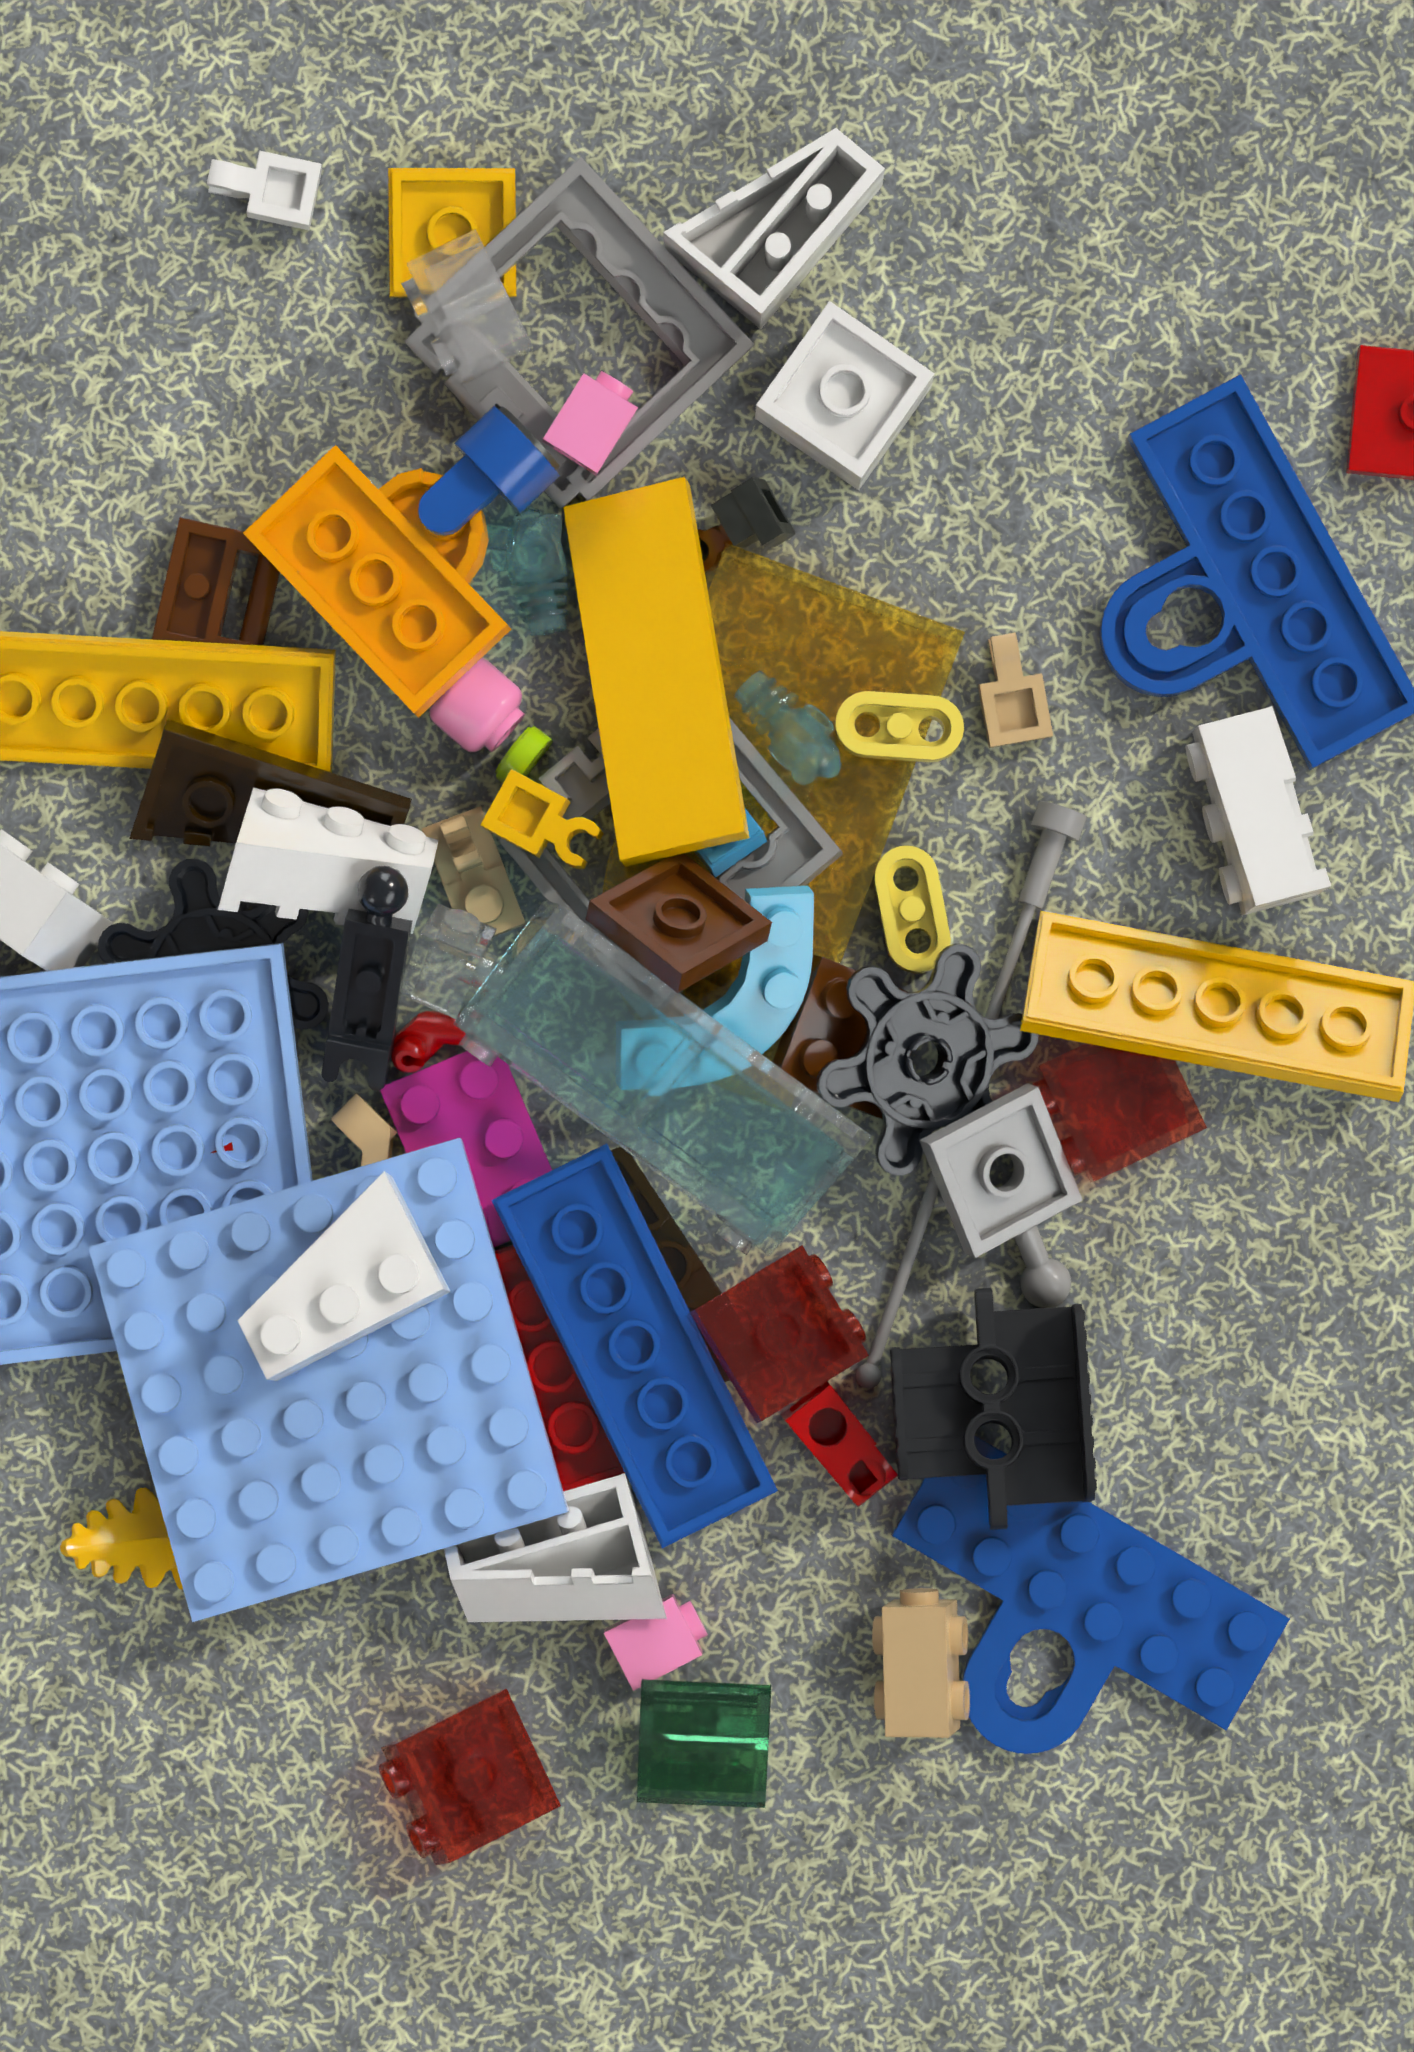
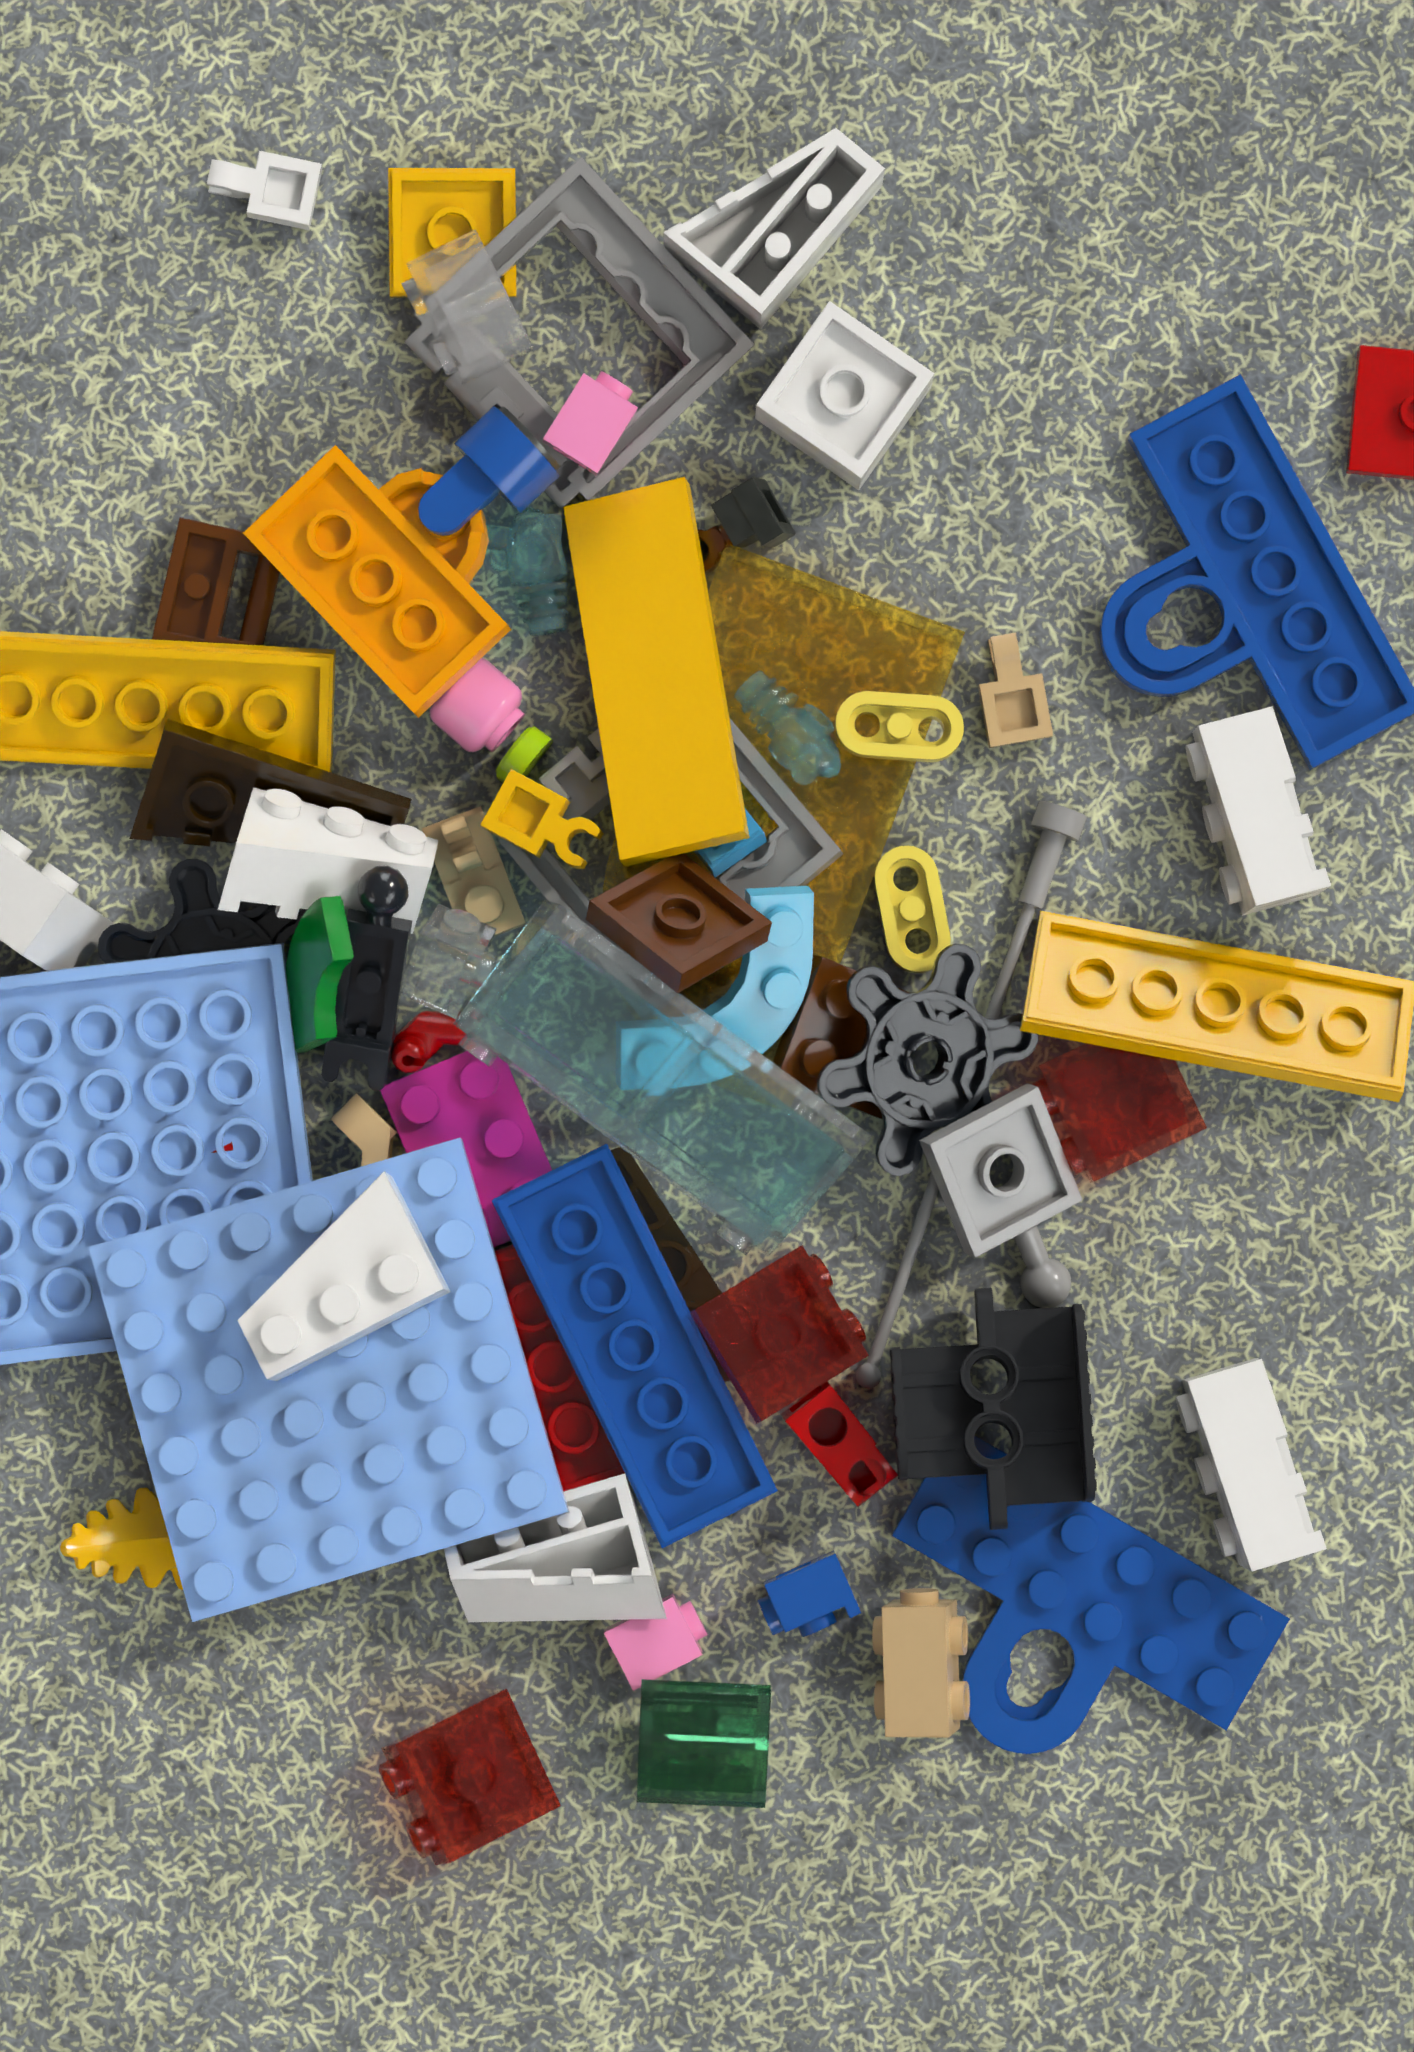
(313, 970): none -> green tile
(808, 1596): none -> blue brick
(1248, 1466): none -> white wedge

